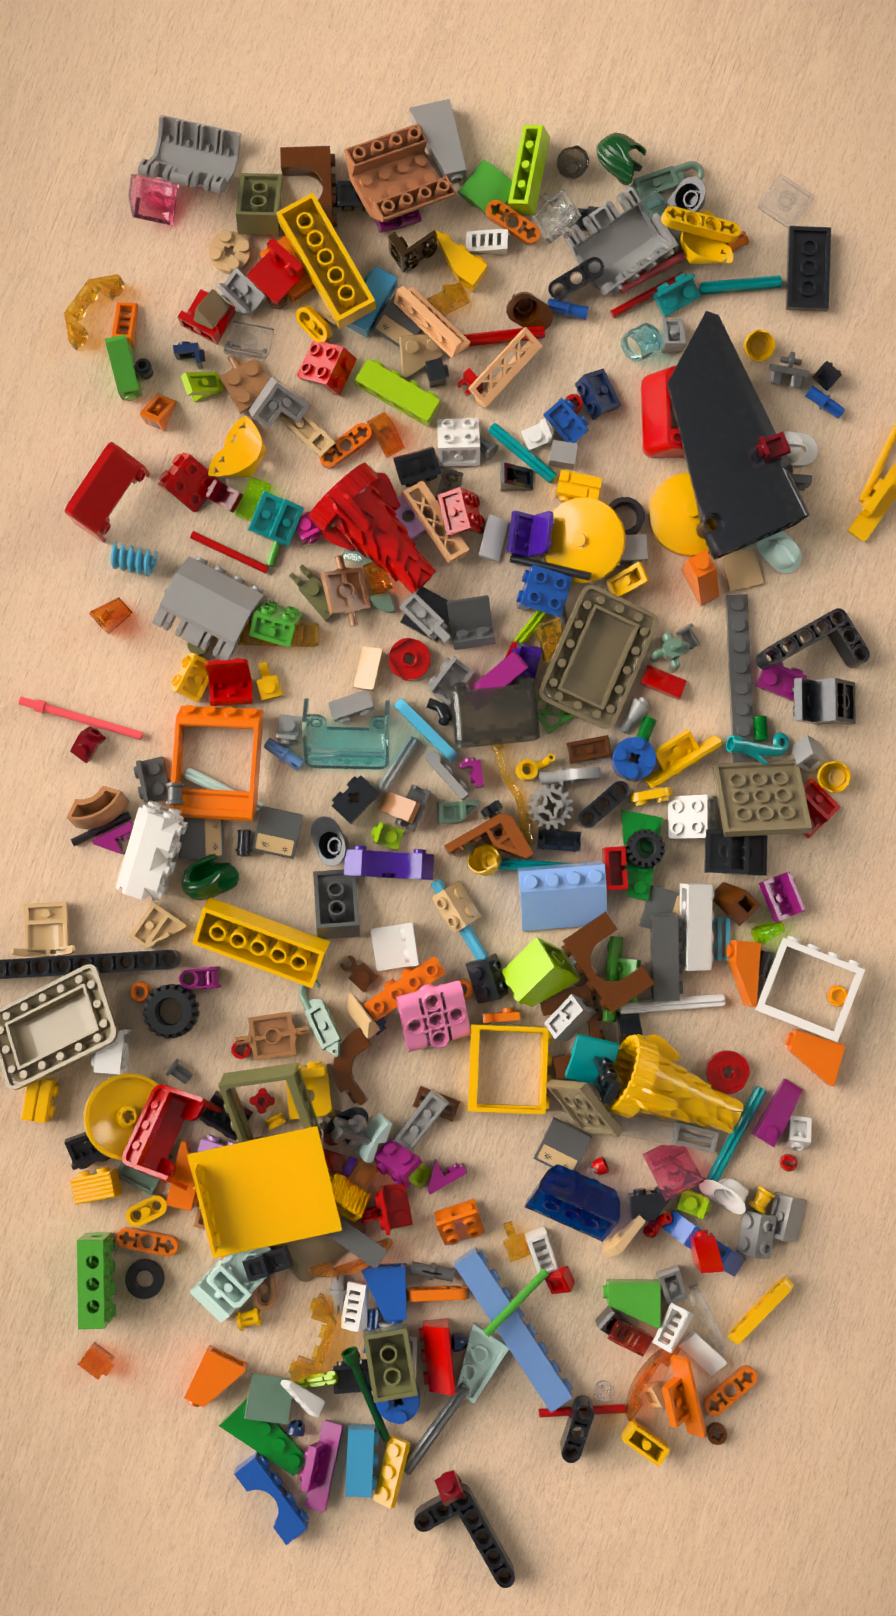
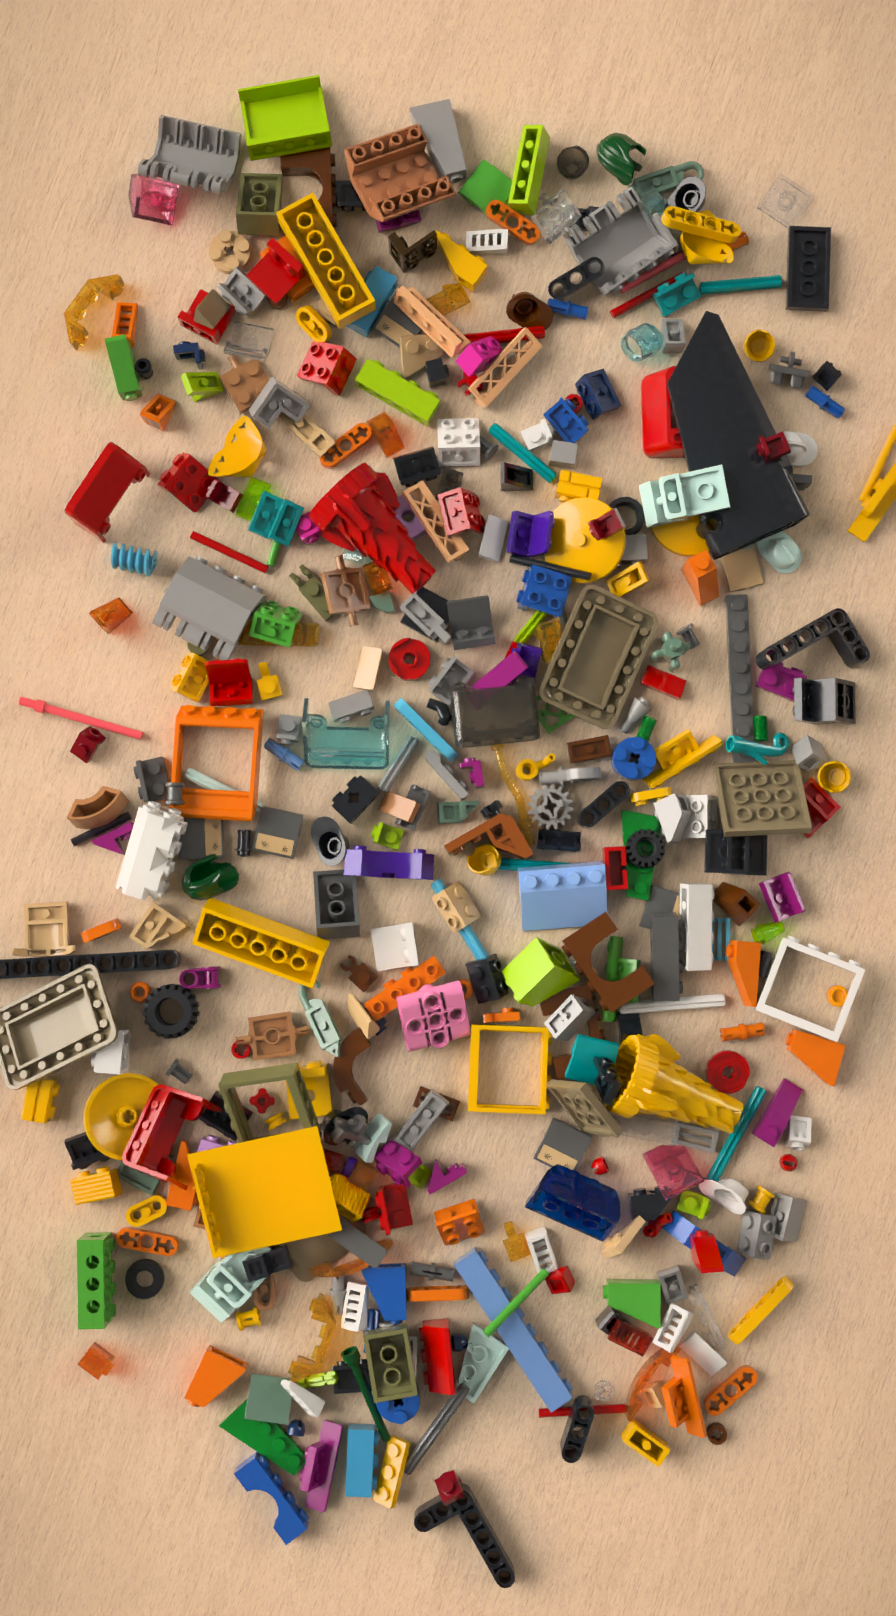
(101, 930): none -> orange beam
(284, 117): none -> lime panel
(479, 355): none -> dark pink brick
(606, 525): none -> dark red bracket
(673, 816): none -> slope
(684, 496): none -> light aqua piece
(742, 1032): none -> orange pin

